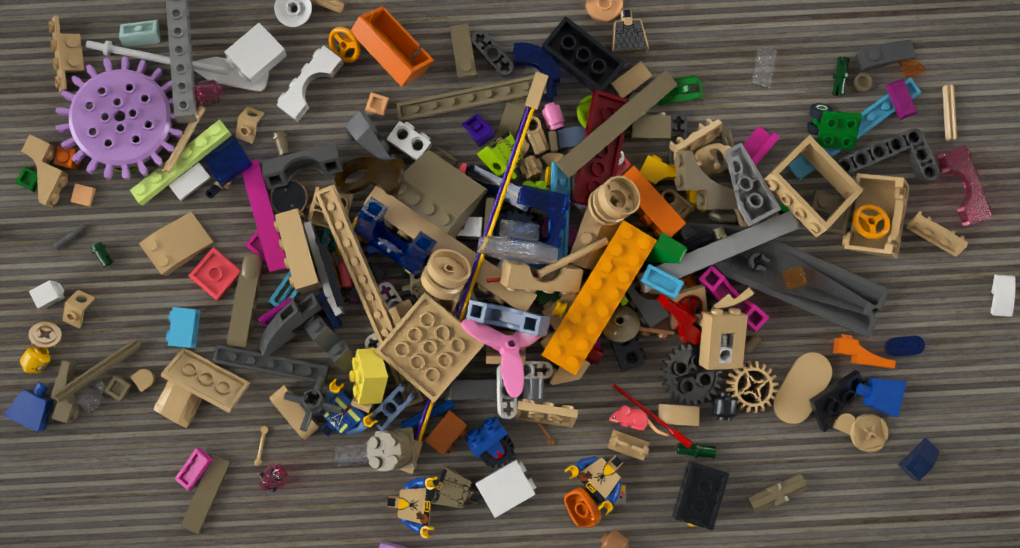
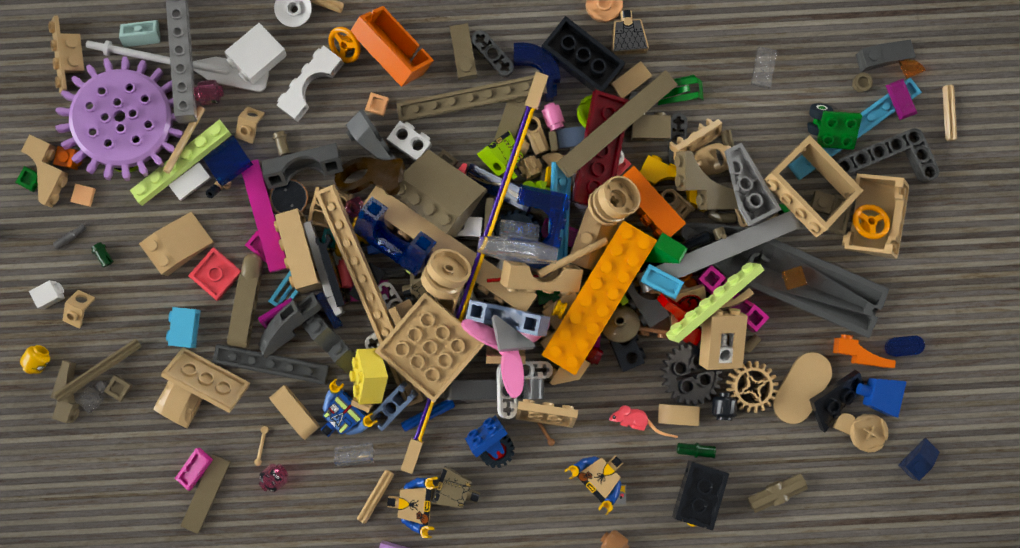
(31, 408): blue torso -> none
(45, 328): tan gear -> none
(143, 379): tan tile -> none
(308, 397): dark grey bar -> none
(357, 205): none -> clear pink tile
(375, 496): none -> tan axle
(392, 449): dark tan piece -> none
(447, 432): dark orange brick -> none
(478, 130): dark purple slope -> none
(506, 487): white brick -> none
(509, 338): none -> light grey tile
(582, 508): orange piece -> none
(628, 445): tan hinge -> none
(674, 432): red piece -> none
(711, 304): none -> yellowish green plate
(759, 144): dark pink panel -> none
(840, 76): dark green pin -> none
(937, 234): tan plate -> none
(974, 205): clear pink arch -> none
(1004, 295): white slope -> none

